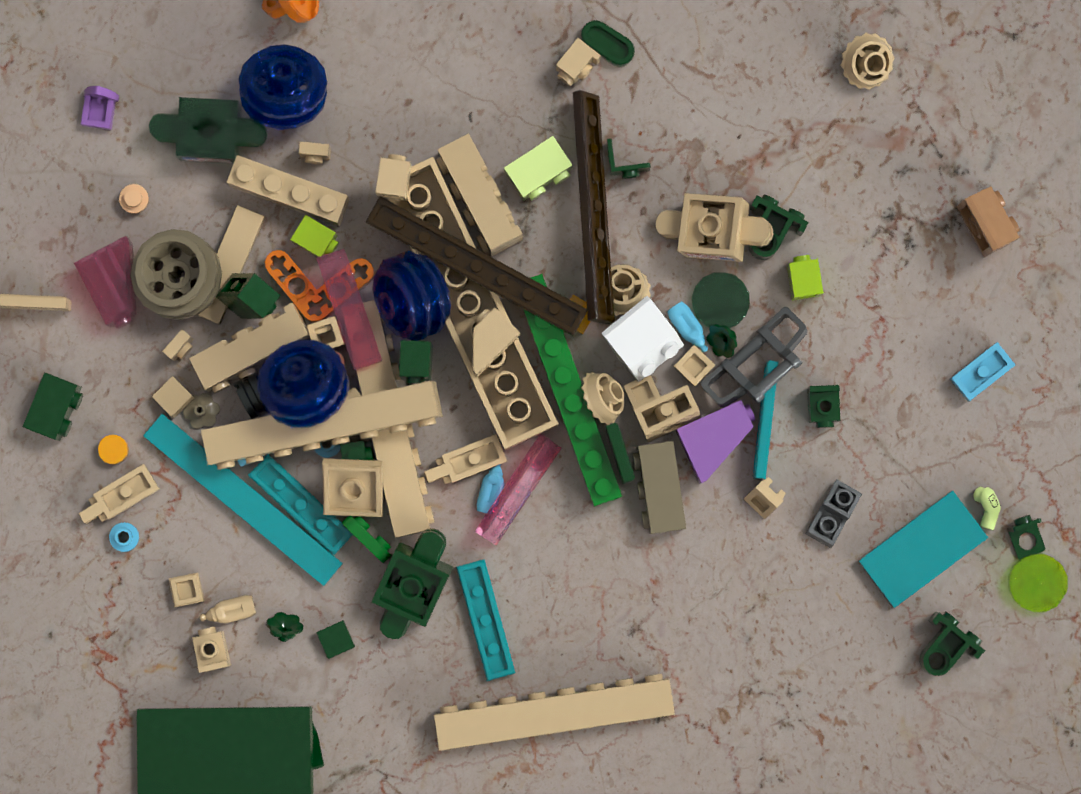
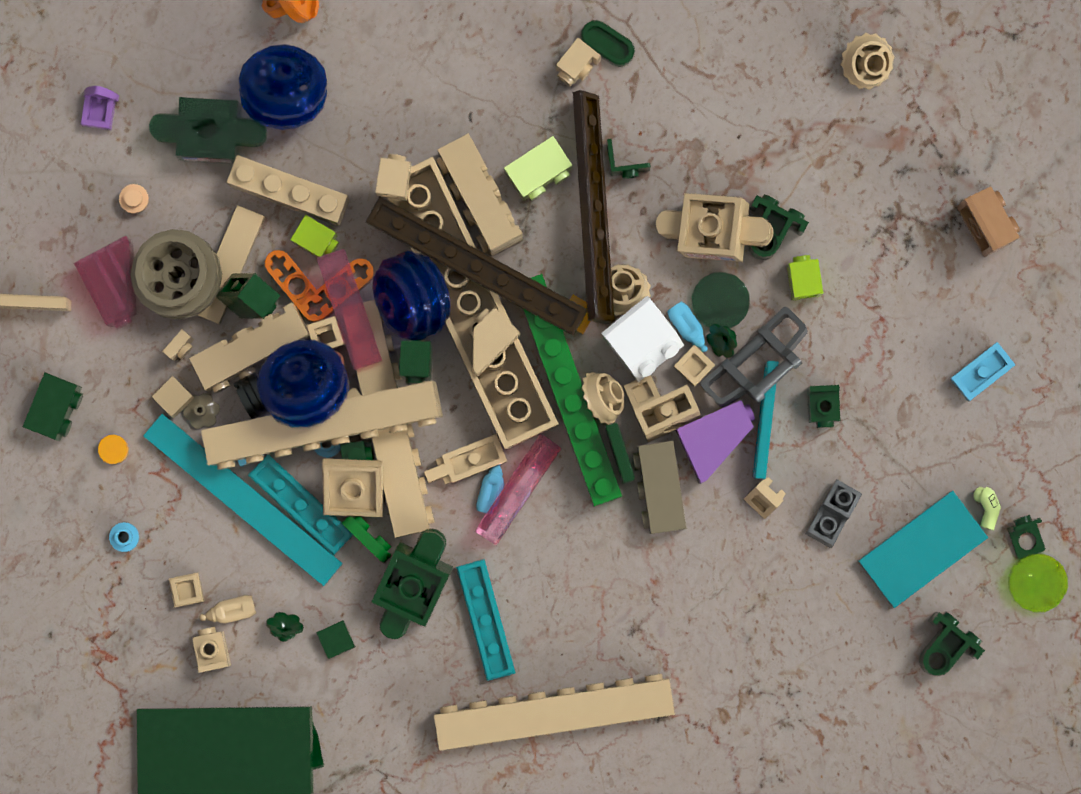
(120, 495): tan hinge -> none
(314, 152): tan plate -> none

